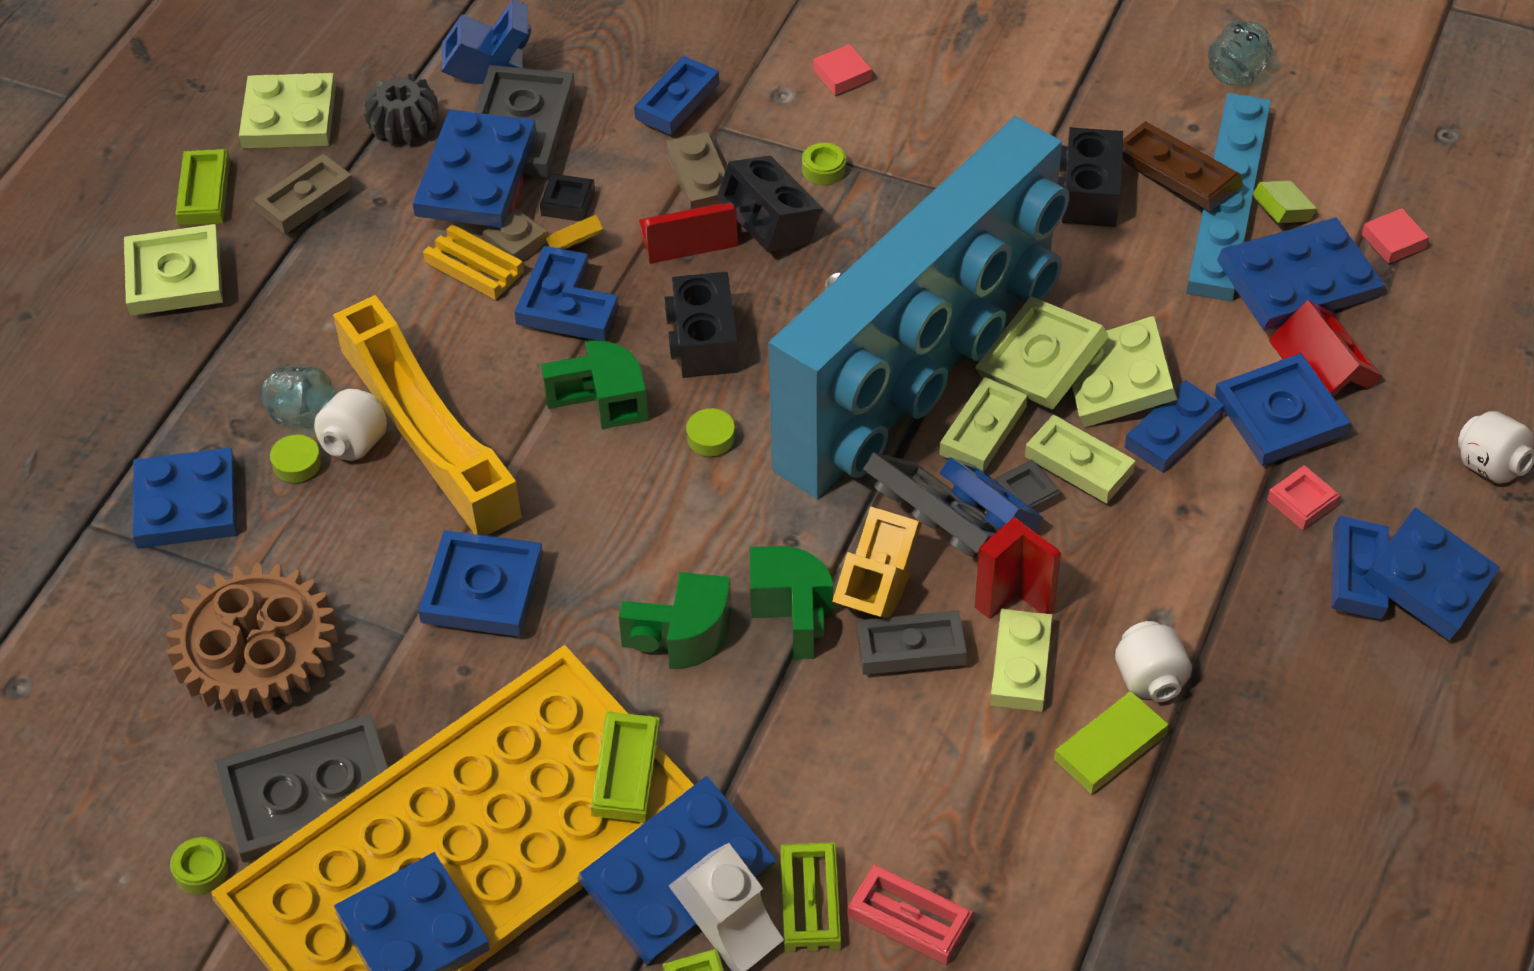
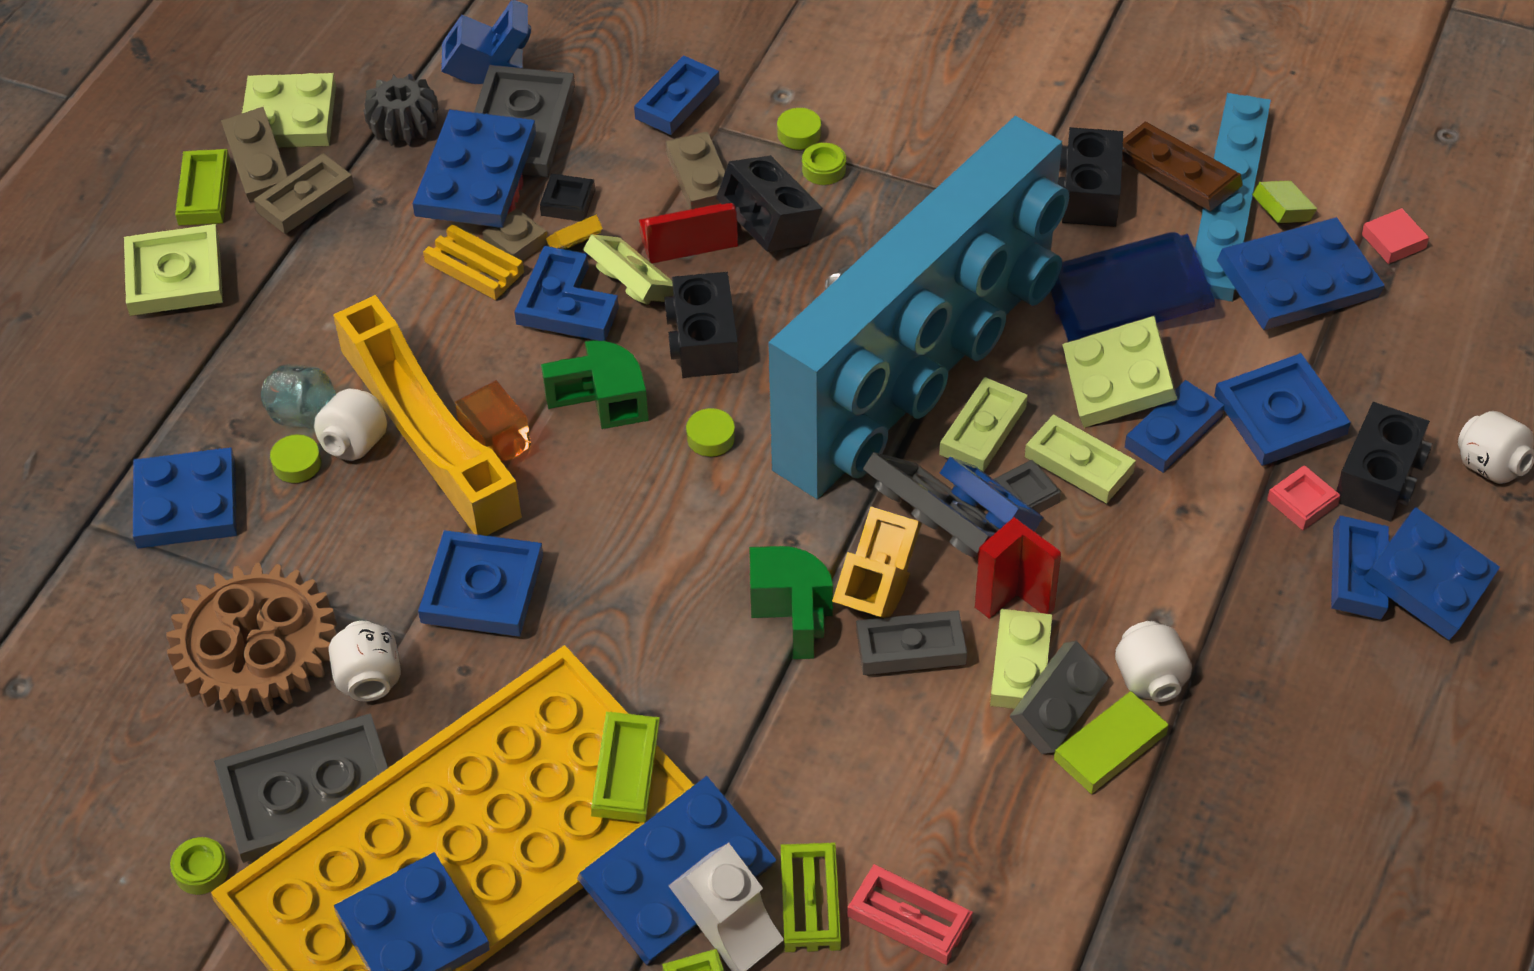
(254, 151): none -> dark tan plate
(364, 661): none -> white head
(494, 421): none -> clear orange brick
(624, 263): none -> yellowish green plate
(687, 630): green brick -> none
(799, 128): none -> lime tile
(842, 69): coral tile -> none
(1042, 351): yellowish green plate -> none
(1058, 697): none -> dark grey plate
(1131, 284): none -> clear blue piece
(1240, 53): clear light blue head -> none
(1325, 347): red panel -> none
(1382, 462): none -> black brick

